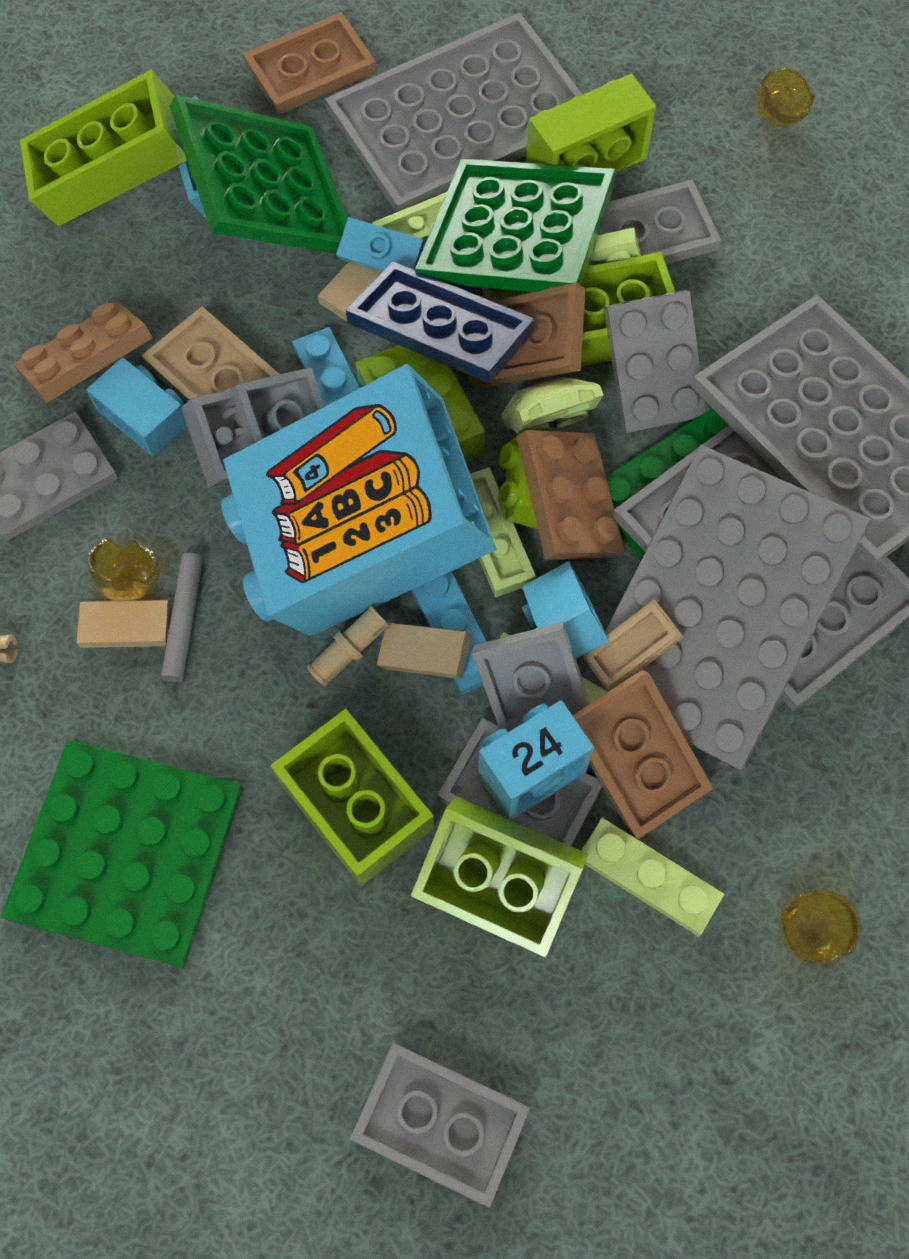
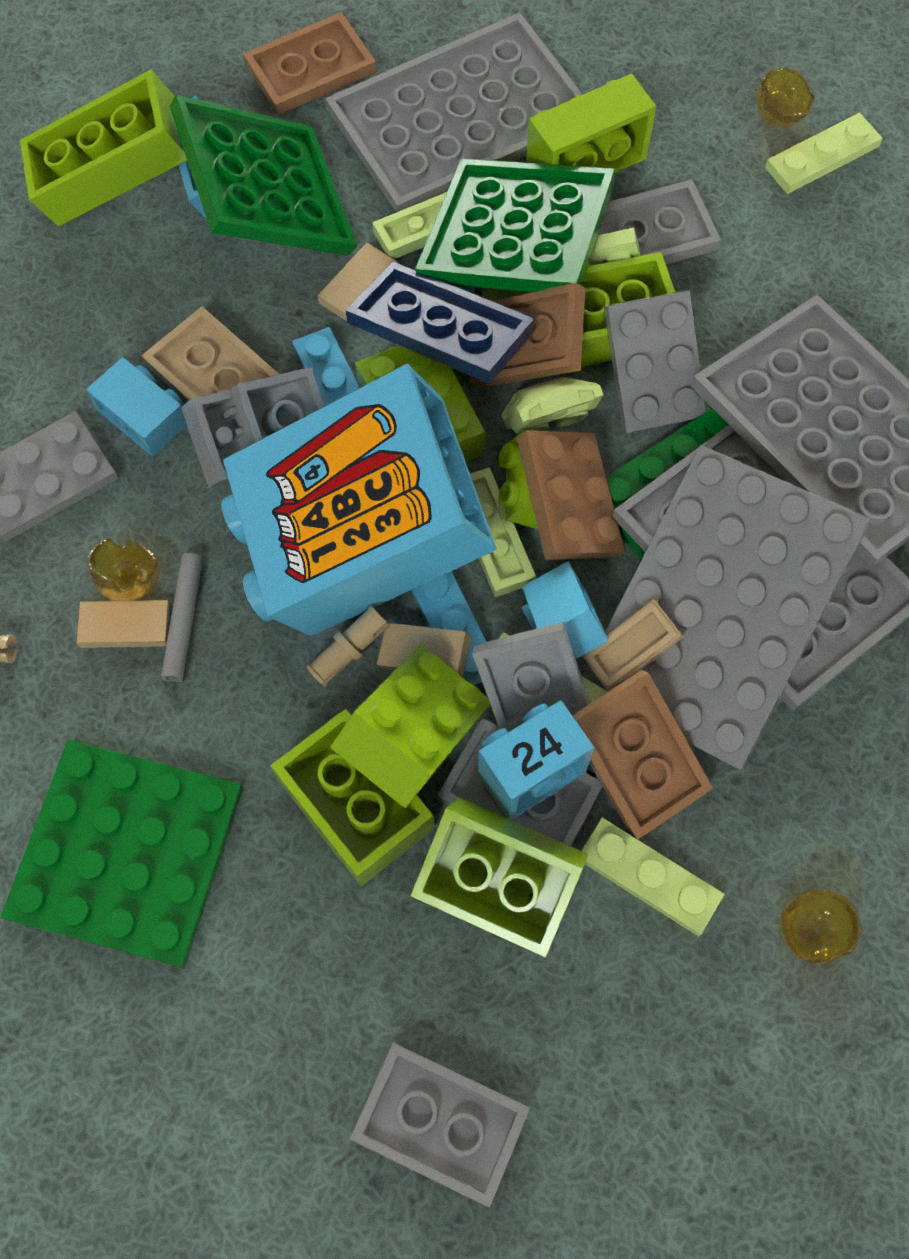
(82, 350): medium nougat plate -> none
(378, 246): medium azure plate -> none
(410, 725): none -> lime brick
(823, 153): none -> yellowish green plate

